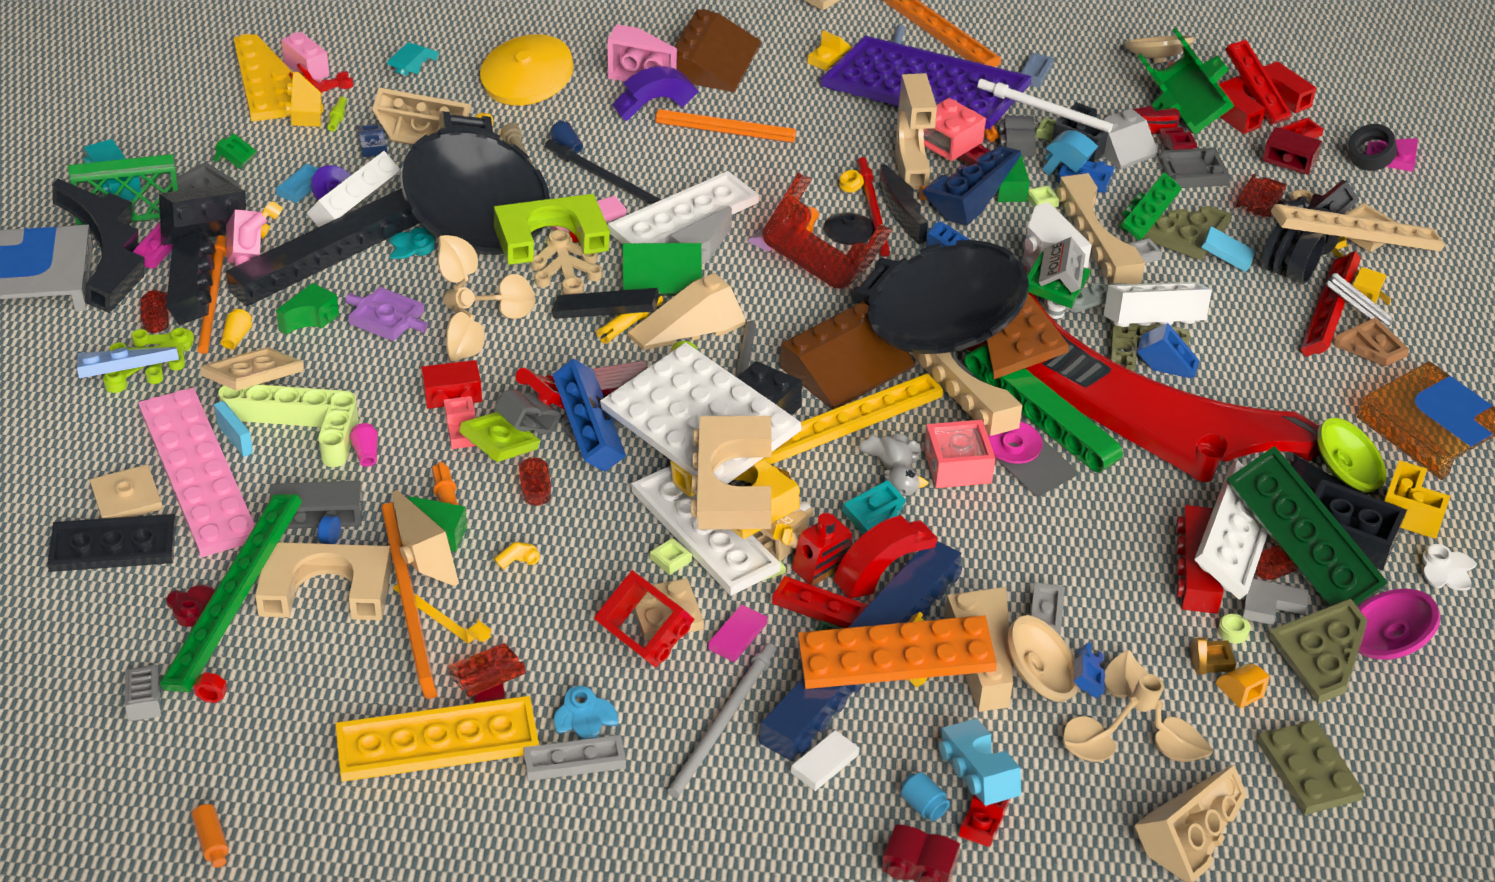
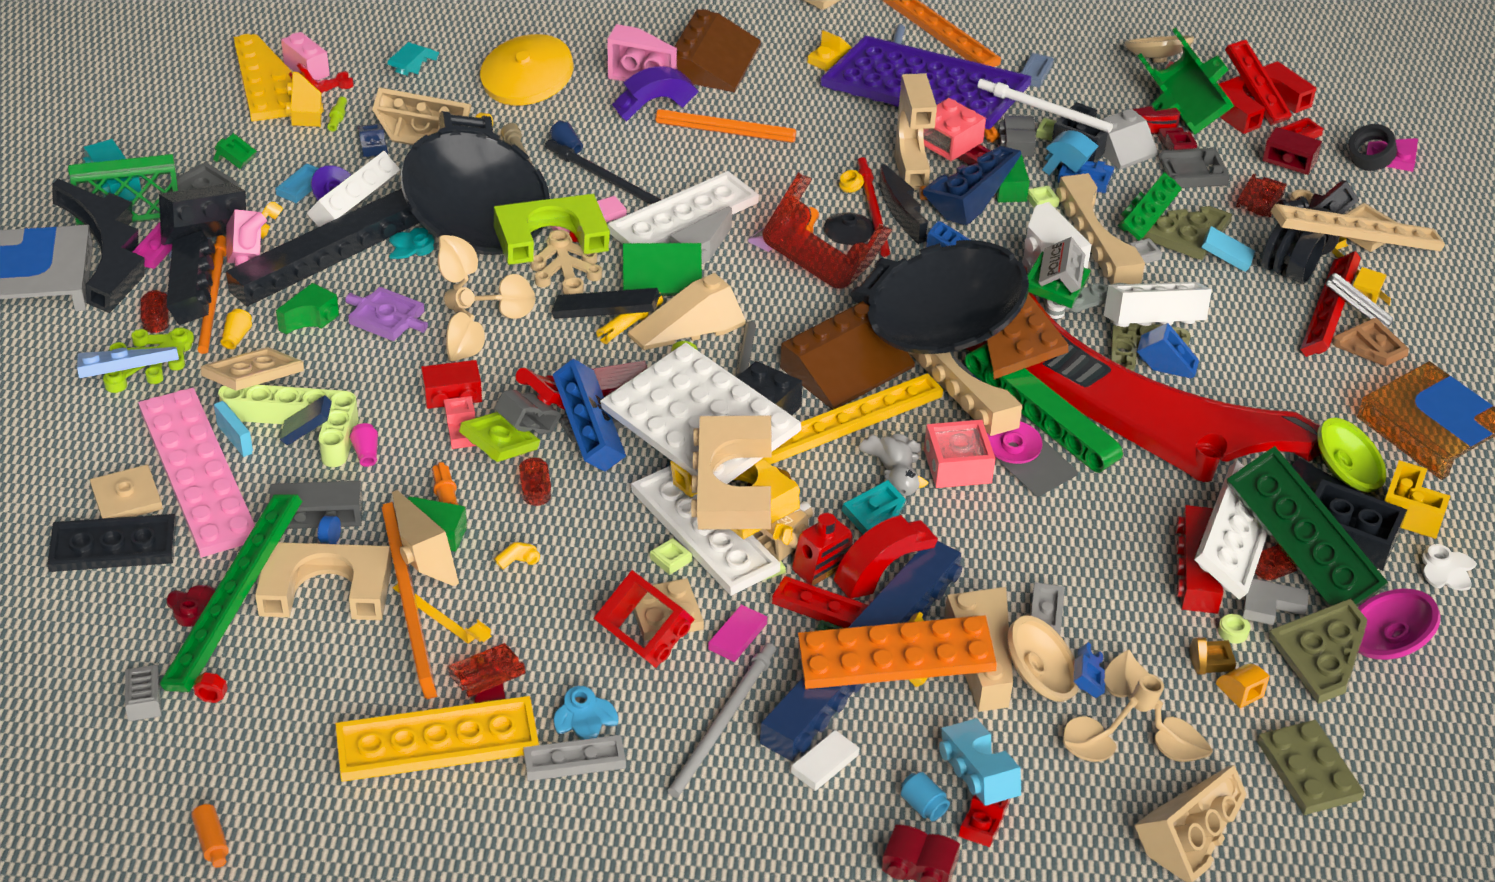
(306, 420): none -> dark blue tile

